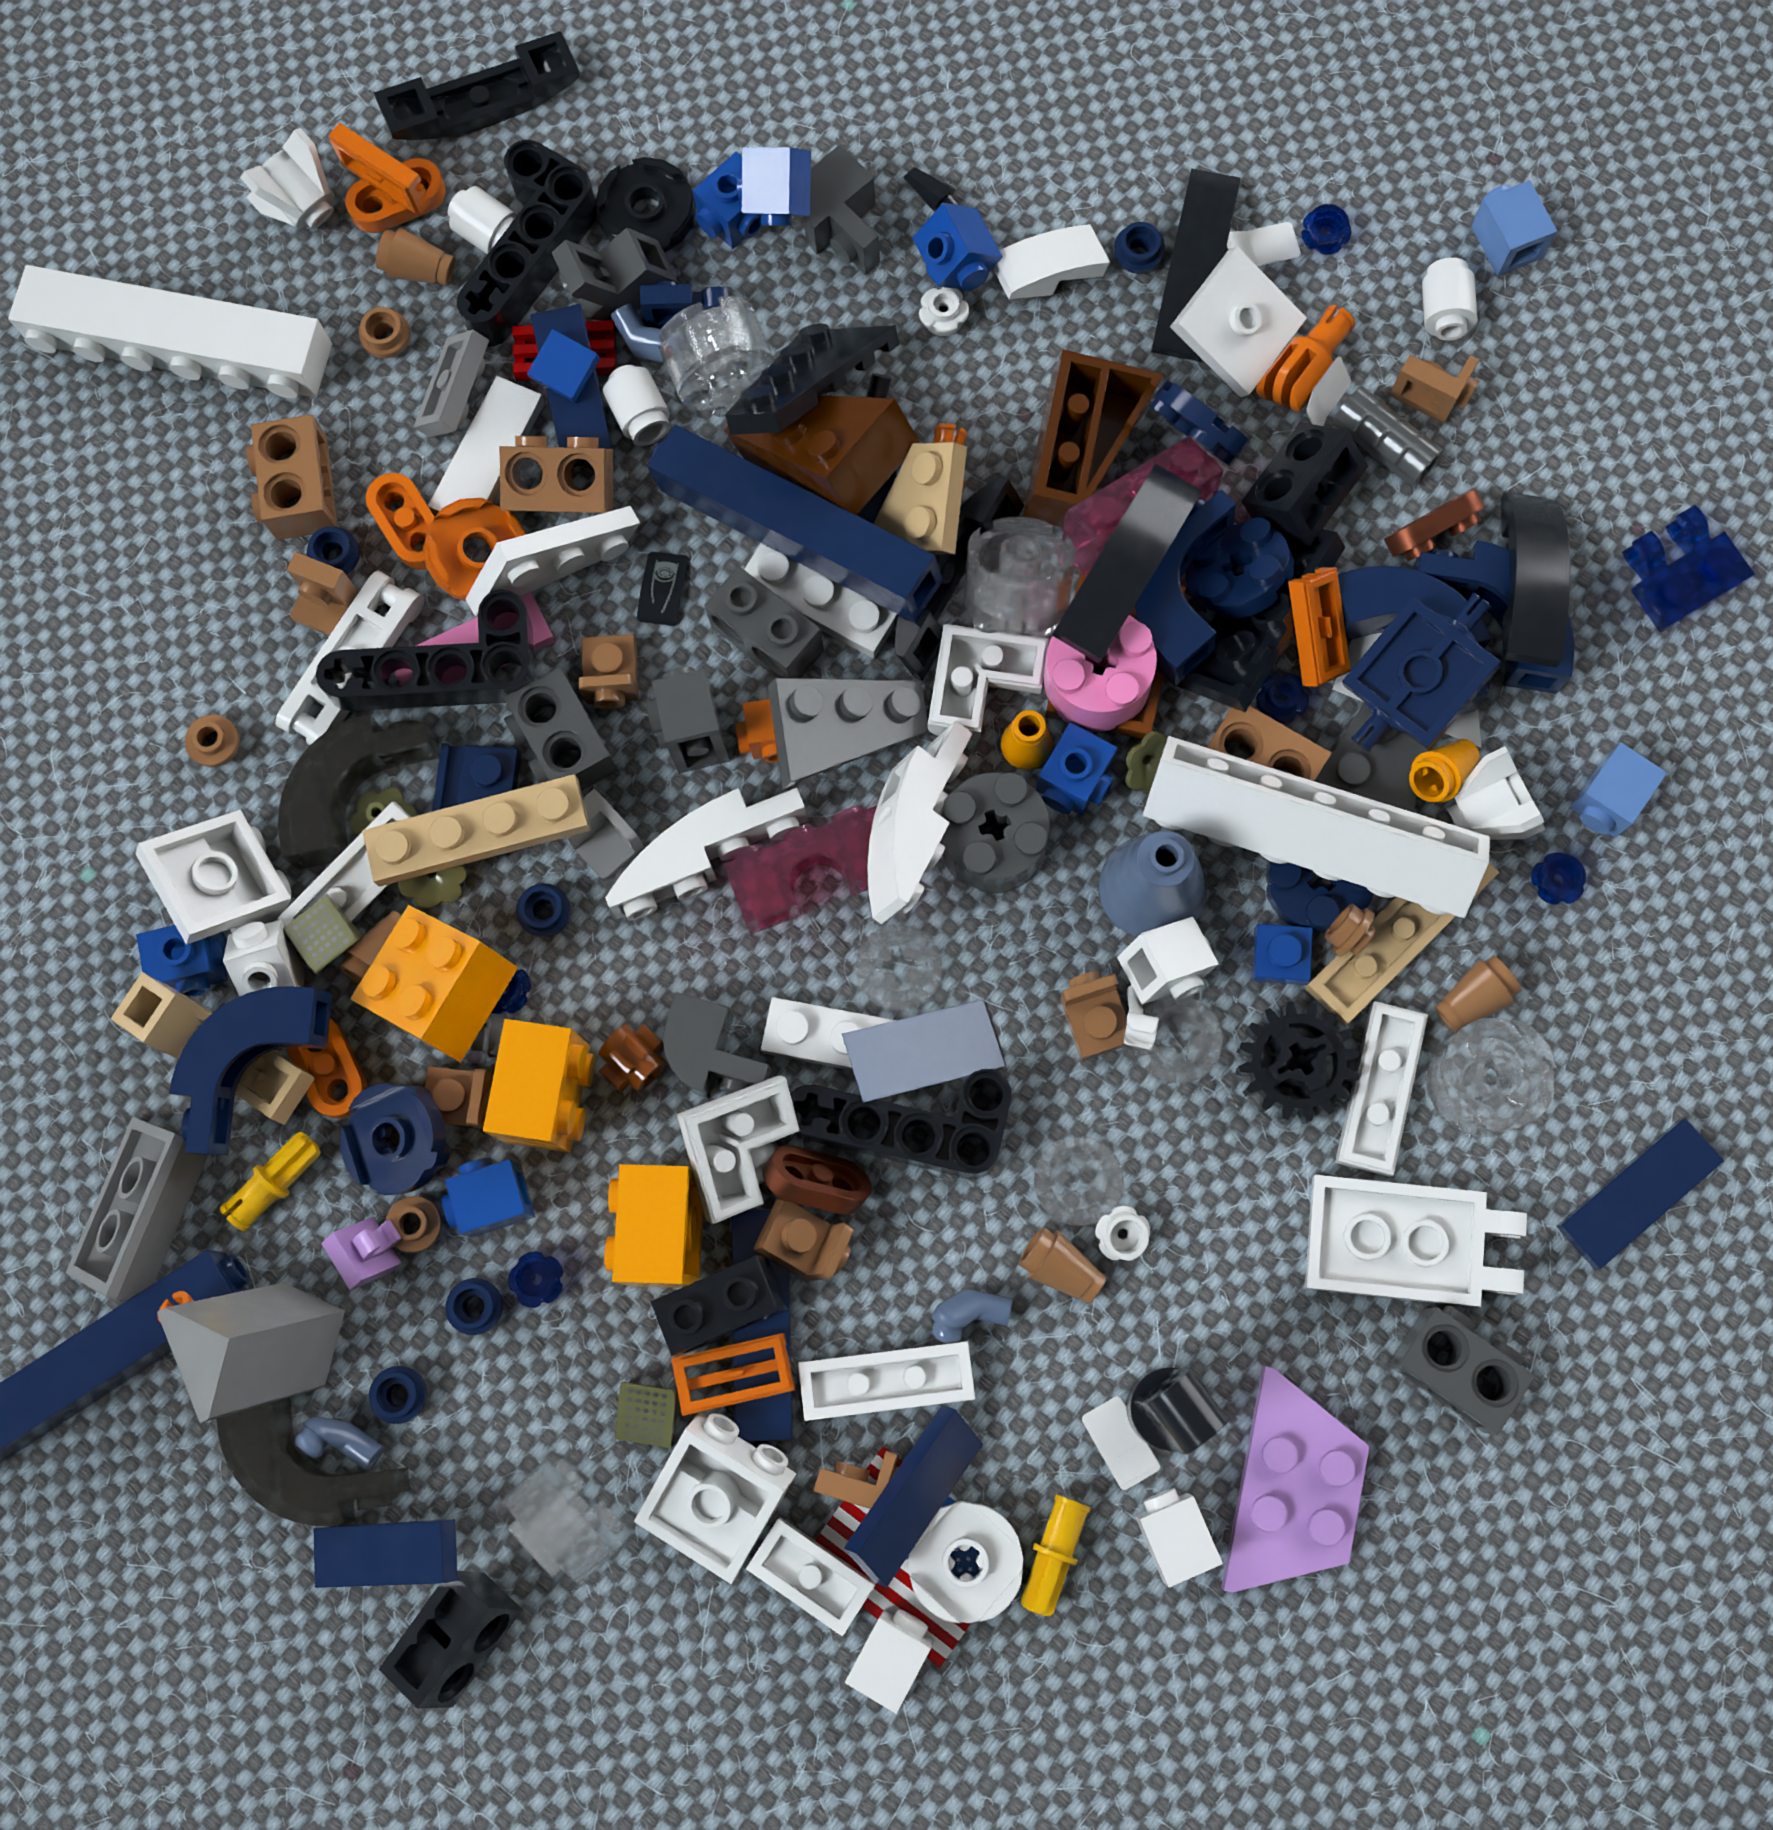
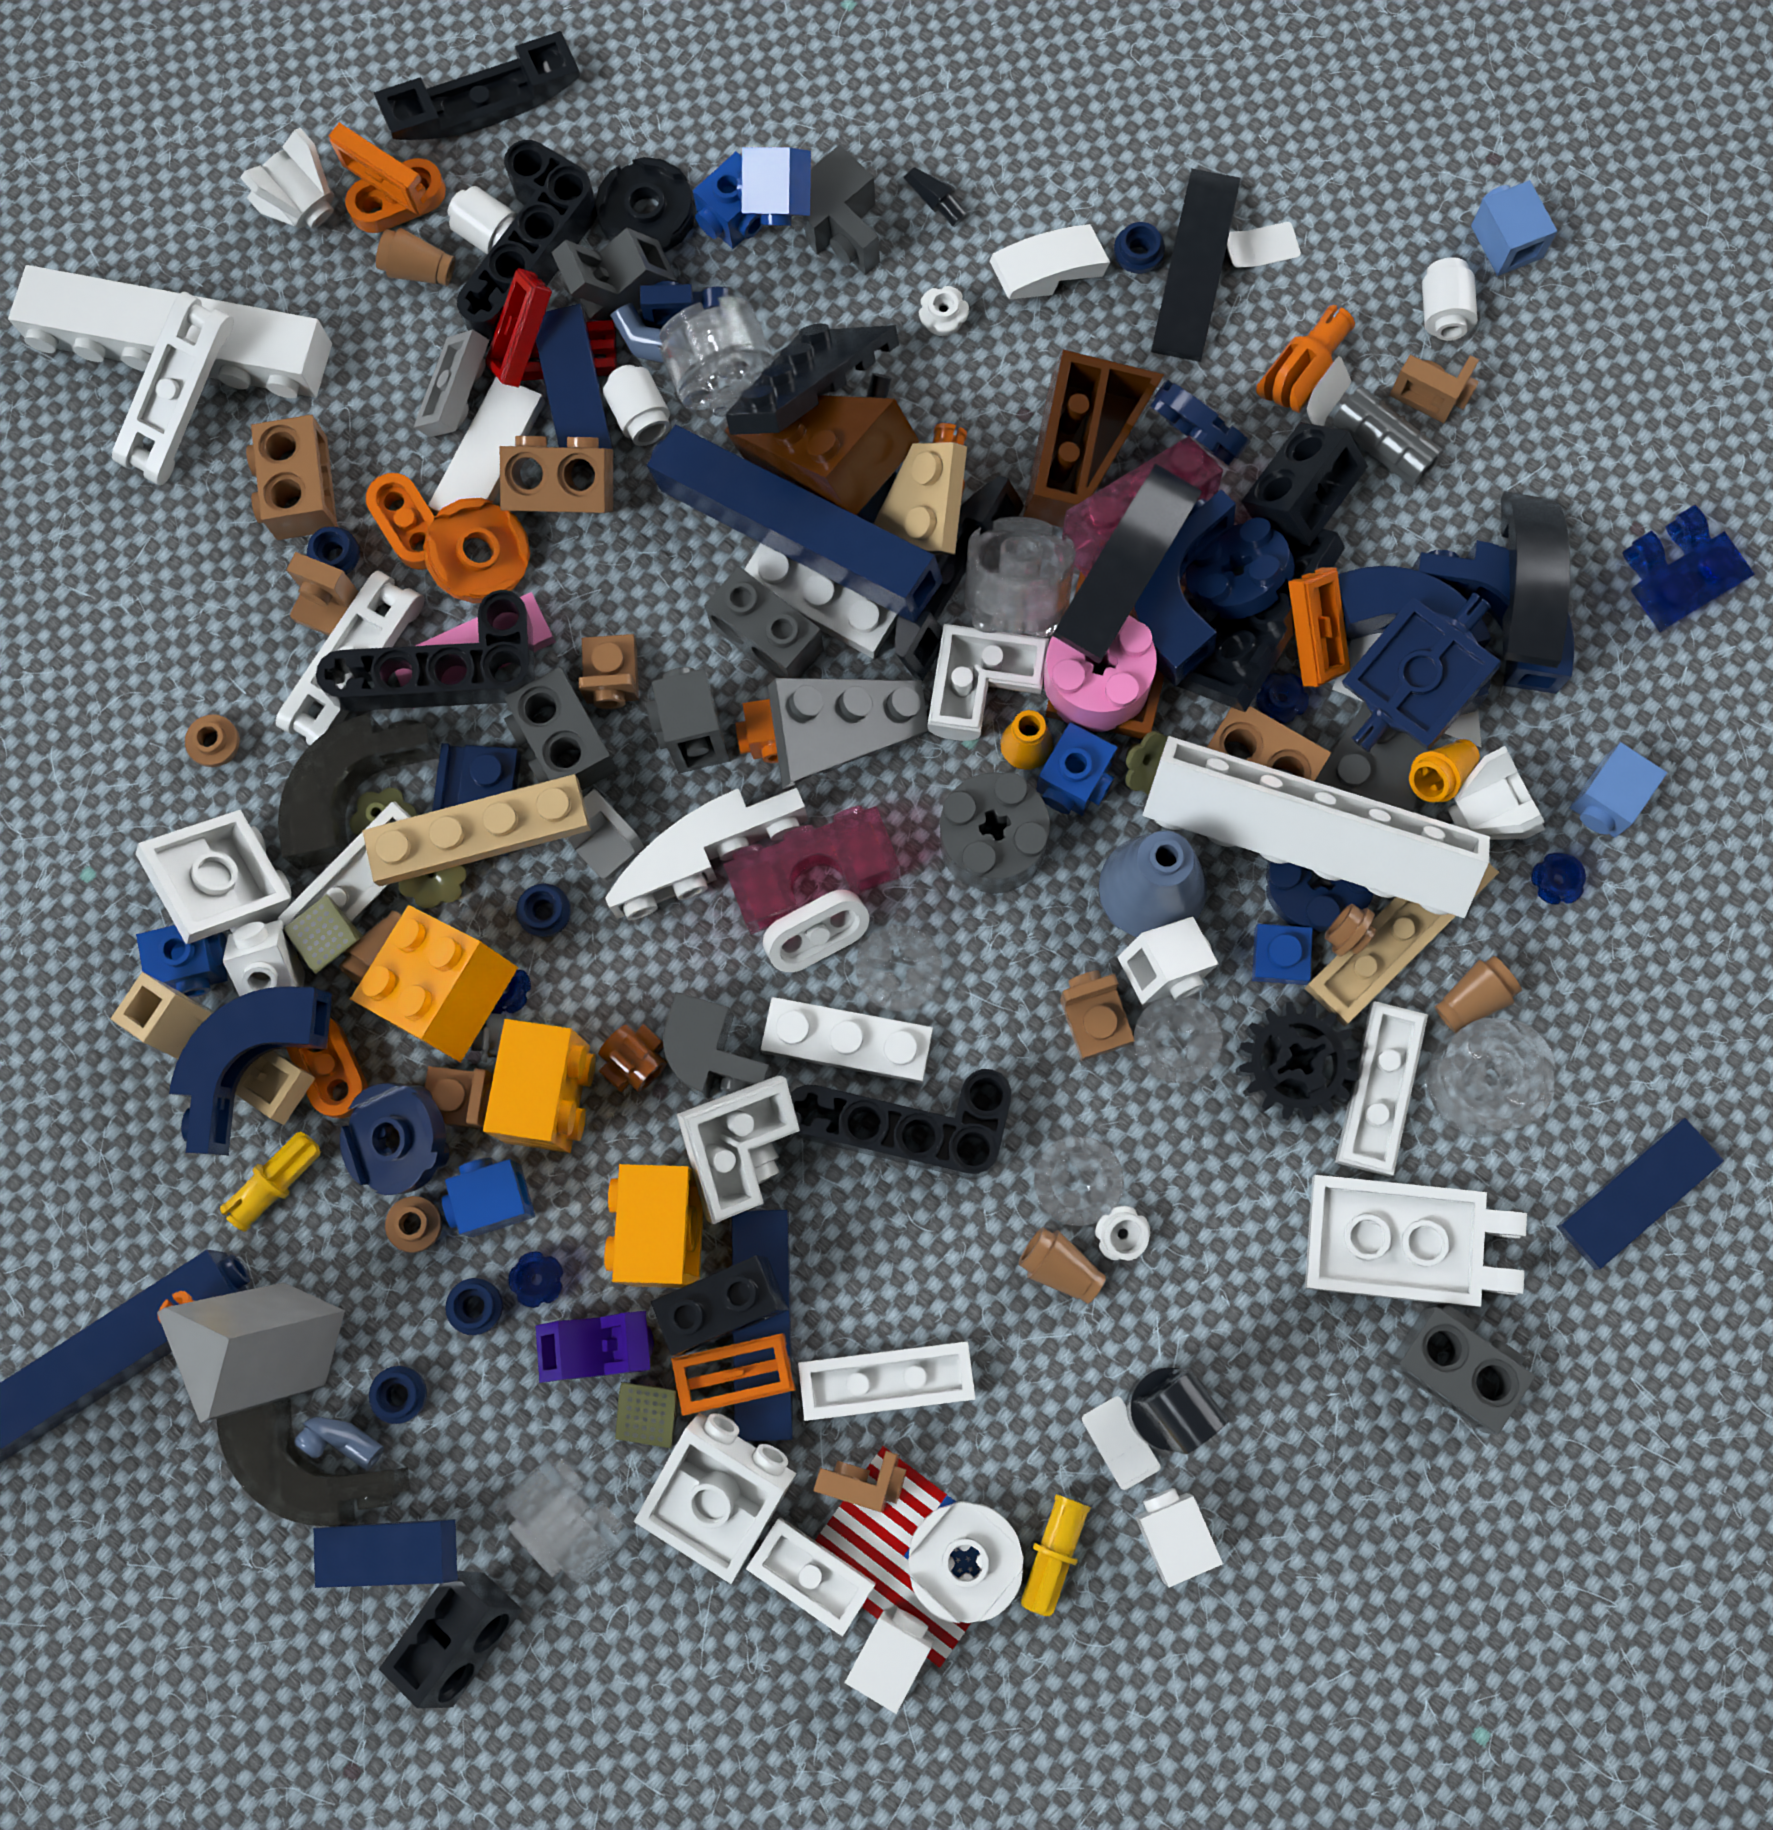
(136, 1212): light grey slope -> none
(171, 387): none -> white plate
(363, 1251): lavender tile -> none
(379, 321): medium nougat plate -> none
(518, 327): none -> red tile
(553, 553): white wing -> none
(563, 365): blue tile -> none
(594, 1347): none -> dark purple brick
(662, 588): black sticker -> none
(804, 1242): medium nougat bracket -> none
(815, 930): none -> white plate
(816, 1180): copper plate -> none
(908, 825): white slope -> none
(913, 1496): dark blue tile -> none
(922, 1050): sand blue sticker -> none
(957, 247): blue brick -> none
(965, 1308): sand blue arm -> none
(1140, 1028): white hand -> none
(1238, 322): white plate -> none
(1294, 1490): lavender wing -> none
(1328, 218): clear blue plate -> none
(1453, 515): copper plate -> none

